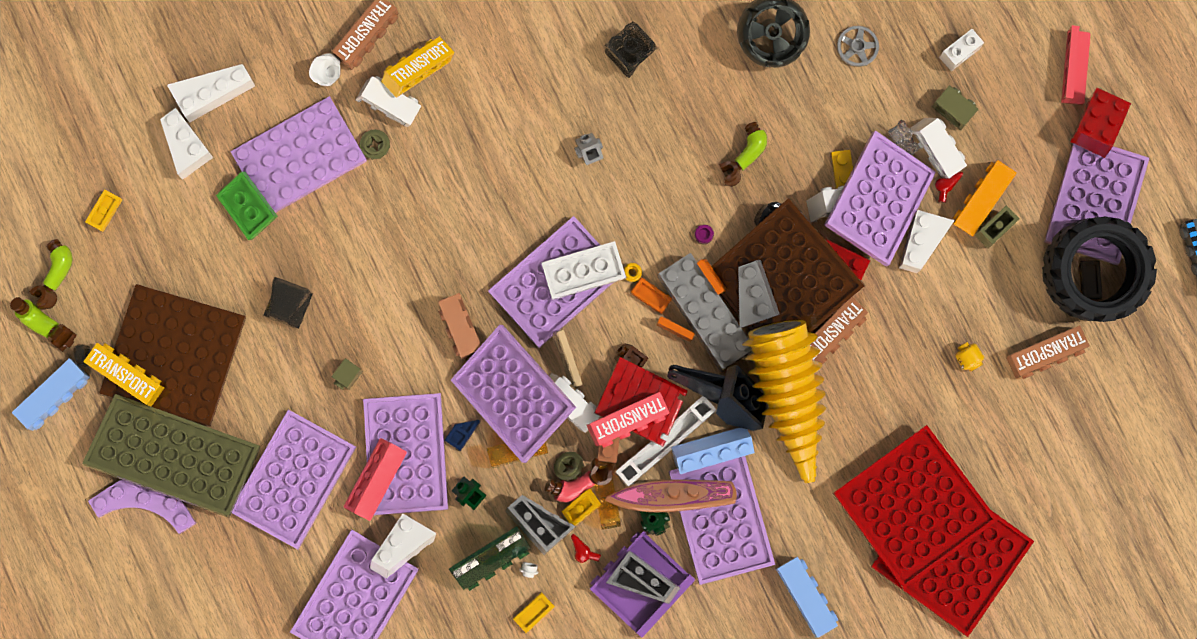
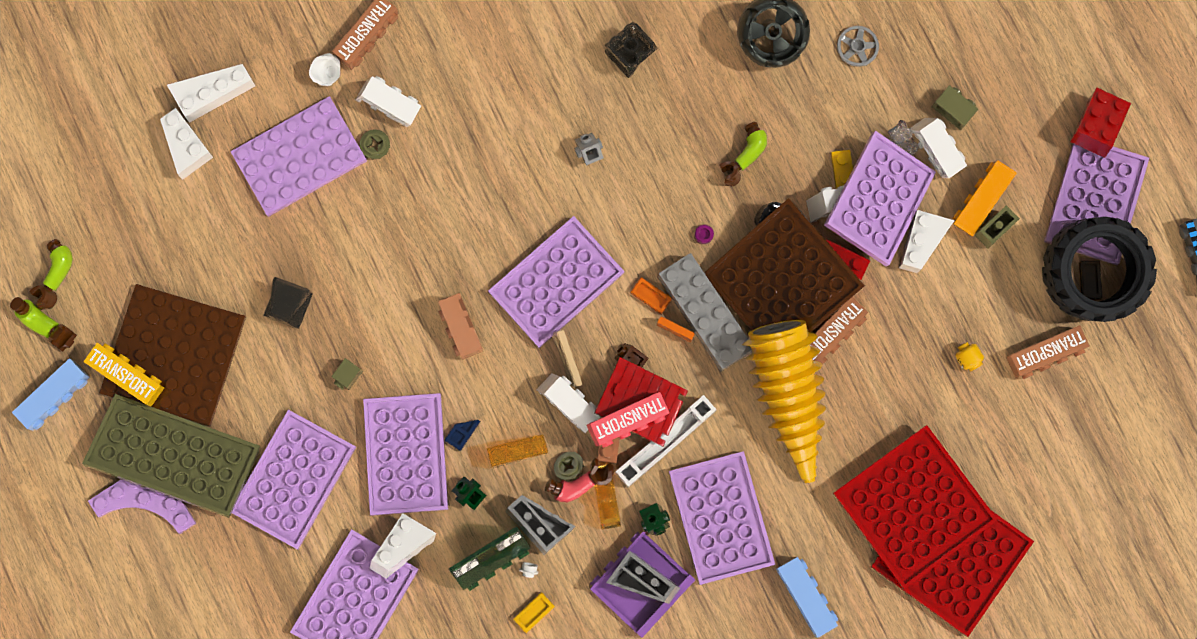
(81, 353): clear smoke plate -> none
(103, 210): yellow plate -> none
(246, 205): bright green plate -> none
(375, 479): coral panel -> none
(417, 66): yellow brick -> none
(513, 393): lavender plate -> none
(581, 507): yellow plate -> none
(583, 270): white plate -> none
(583, 551): red animal -> none
(633, 266): yellow plate -> none
(674, 495): nougat piece -> none
(711, 275): orange tile -> none
(712, 450): light blue brick -> none
(731, 393): black slope -> none
(755, 295): light grey wedge -> none
(945, 185): red animal -> none
(961, 50): white brick -> none
(1075, 66): coral panel -> none

